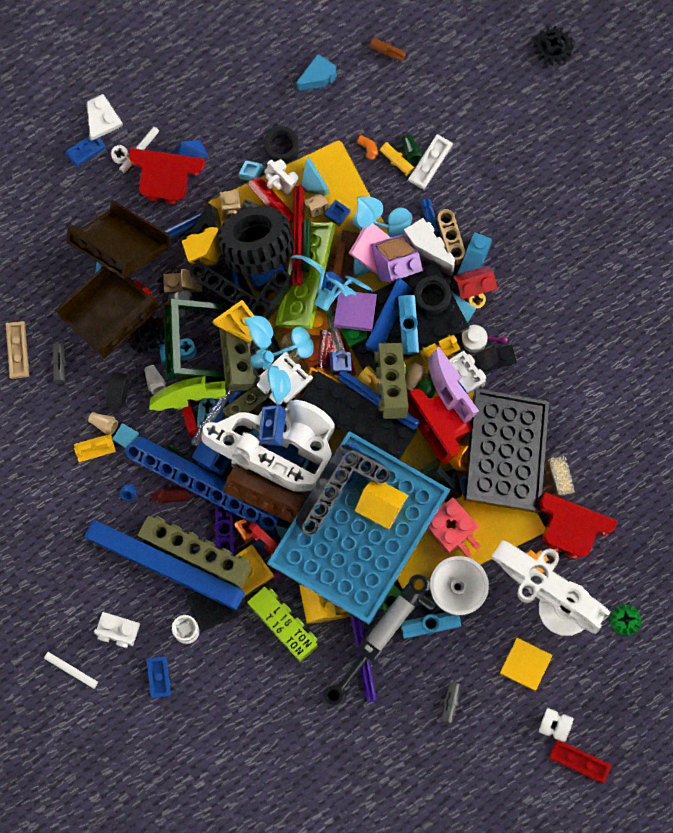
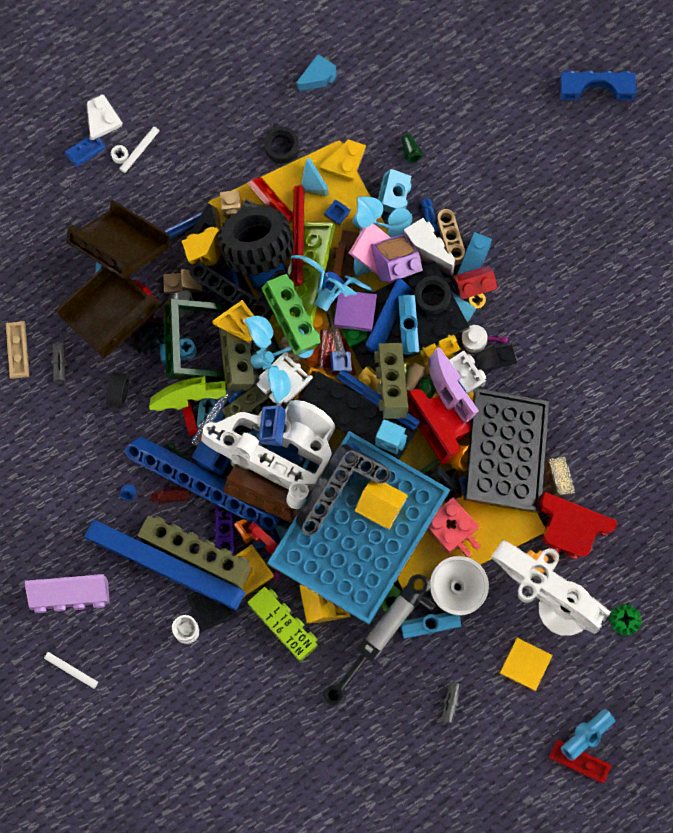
(67, 592): none -> lavender slope
(94, 448): yellow hinge -> none
(103, 422): tan cone -> none
(117, 629): white bracket -> none
(125, 435): medium azure tile -> none
(154, 379): white cone -> none
(158, 677): blue plate -> none
(165, 173): red brick -> none
(190, 149): blue slope -> none
(250, 170): medium azure tile -> none
(278, 178): white hips -> none
(281, 308): none -> bright green brick
(297, 495): none -> white wheel
(306, 244): dark green bar -> none
(316, 205): tan bracket -> none
(345, 160): none -> yellow wing
(366, 672): dark purple axle -> none
(369, 145): orange arm -> none
(387, 49): dark orange axle -> none
(391, 437): none -> medium azure brick
(397, 159): yellow pin -> none
(399, 182): none -> medium azure brick
(430, 162): white tile -> none
(560, 49): black gear -> none
(562, 728): white wheel -> none
(588, 734): none -> dark azure piece
(620, 84): none -> blue arch

